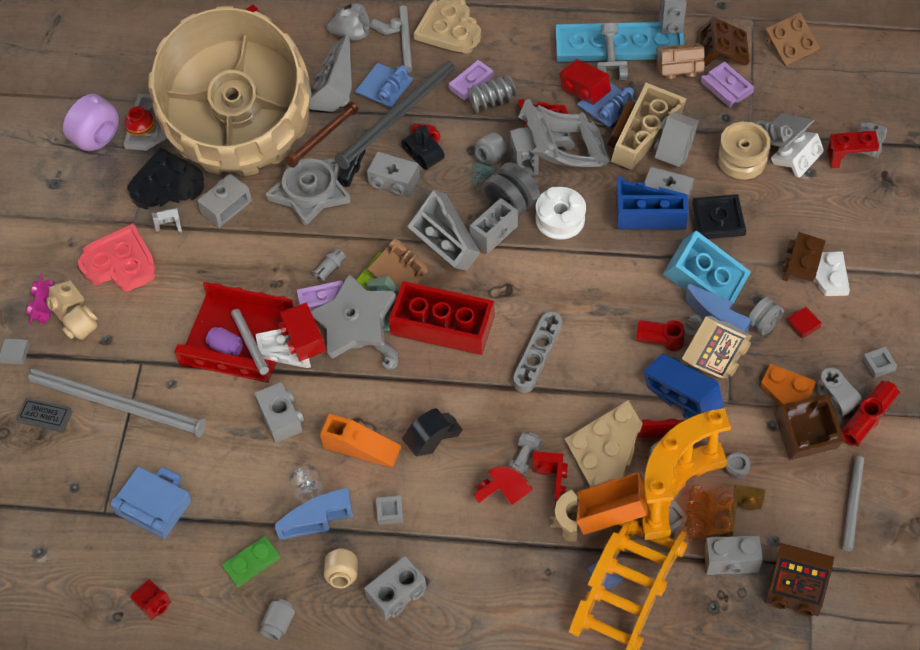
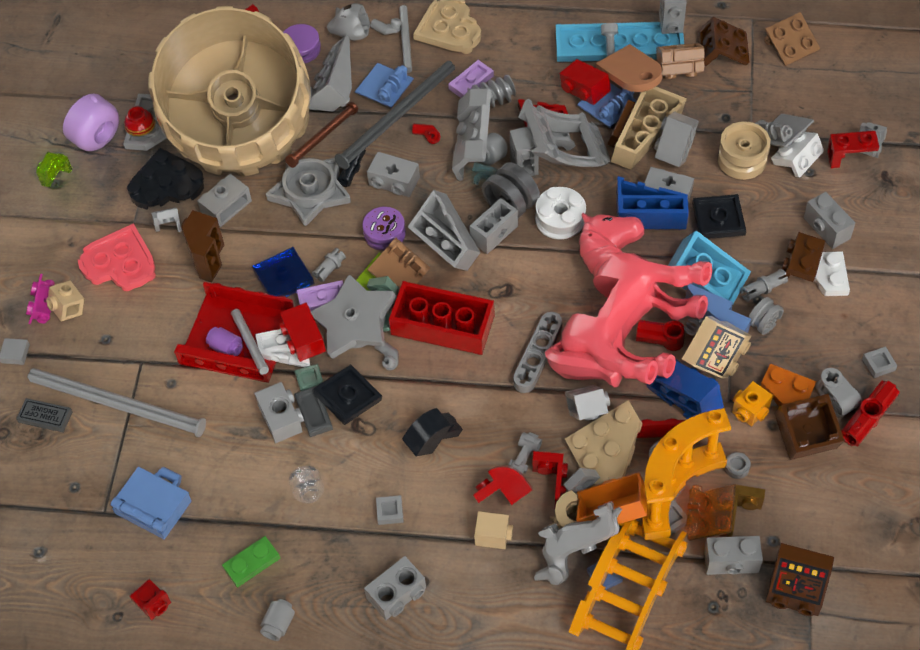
(51, 166): none -> clear neon green bracket
(79, 322): tan head -> none
(204, 243): none -> reddish brown piece
(283, 273): none -> clear blue plate
(306, 40): none -> medium lavender head
(308, 377): none -> sand green tile
(313, 413): none -> dark grey tile
(314, 515): medium blue slope -> none
(340, 568): tan head -> none
(347, 394): none -> black plate
(358, 441): orange slope -> none
(383, 226): none -> medium lavender head
(423, 148): black beam -> none
(472, 129): none -> light grey piece
(492, 530): none -> tan brick
(573, 538): none -> light grey animal
(581, 479): none -> light grey tile
(587, 402): none -> brick
(596, 344): none -> coral animal
(630, 69): none -> nougat tile
(727, 84): lavender plate -> none
(752, 404): none -> light orange brick
(764, 285): none -> light grey pin
(804, 322): red tile -> none
(829, 220): none -> light grey brick
(853, 502): light grey bar -> none

